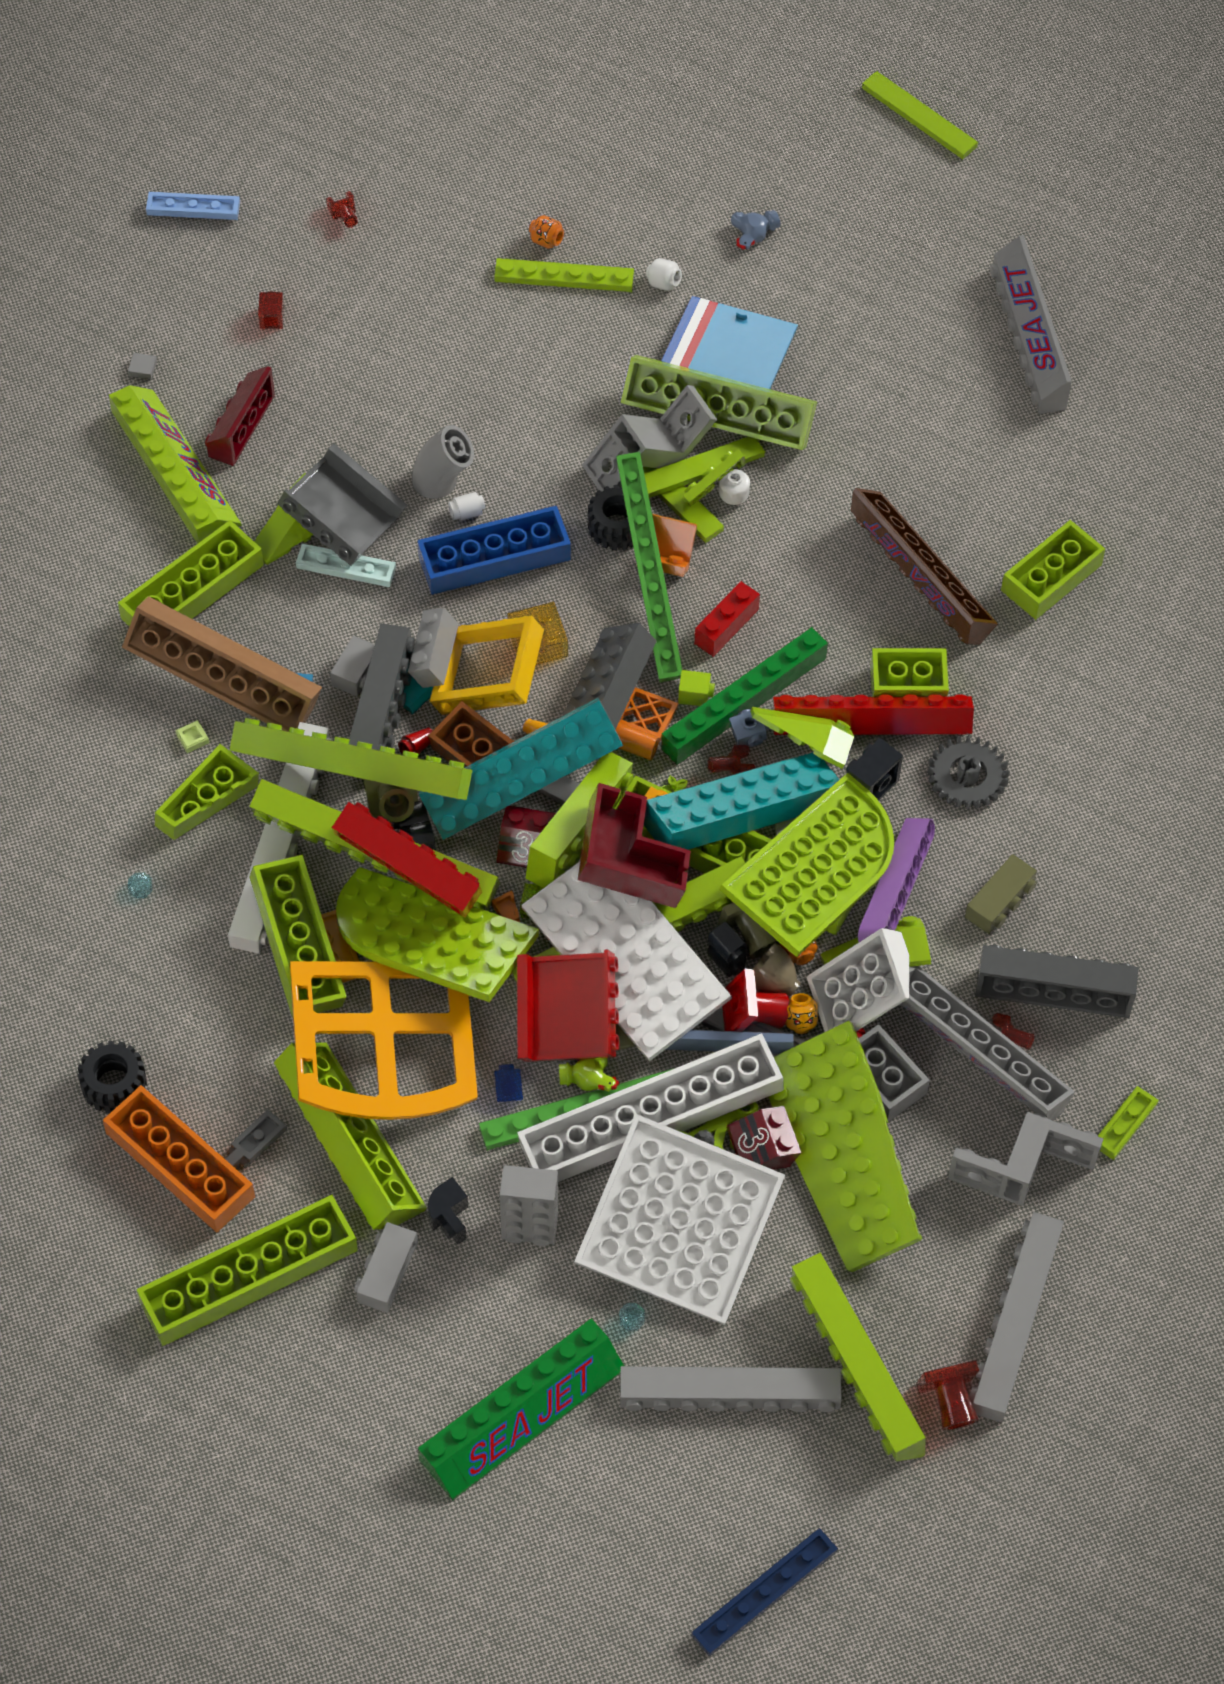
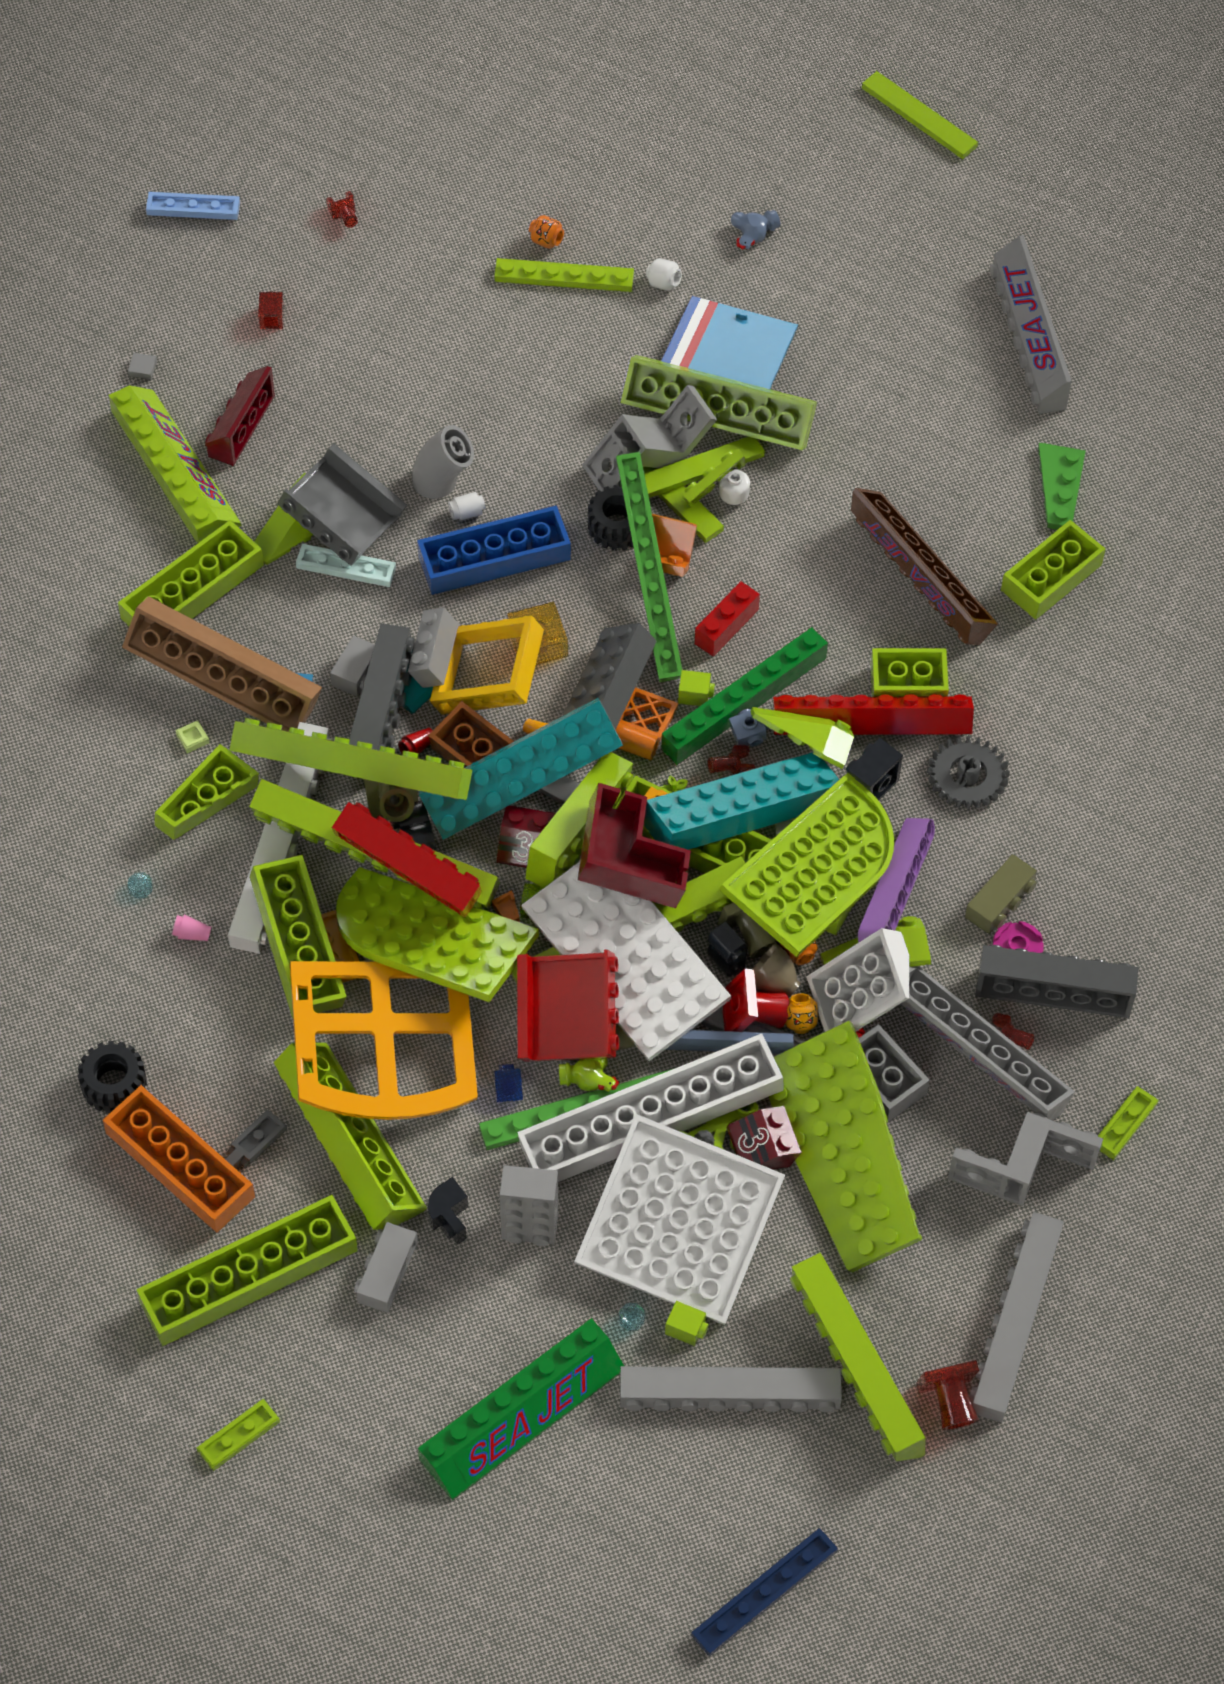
(190, 929): none -> bright pink cone
(238, 1434): none -> lime tile
(686, 1323): none -> lime brick
(1019, 936): none -> dark pink tile
(1061, 478): none -> bright green wing

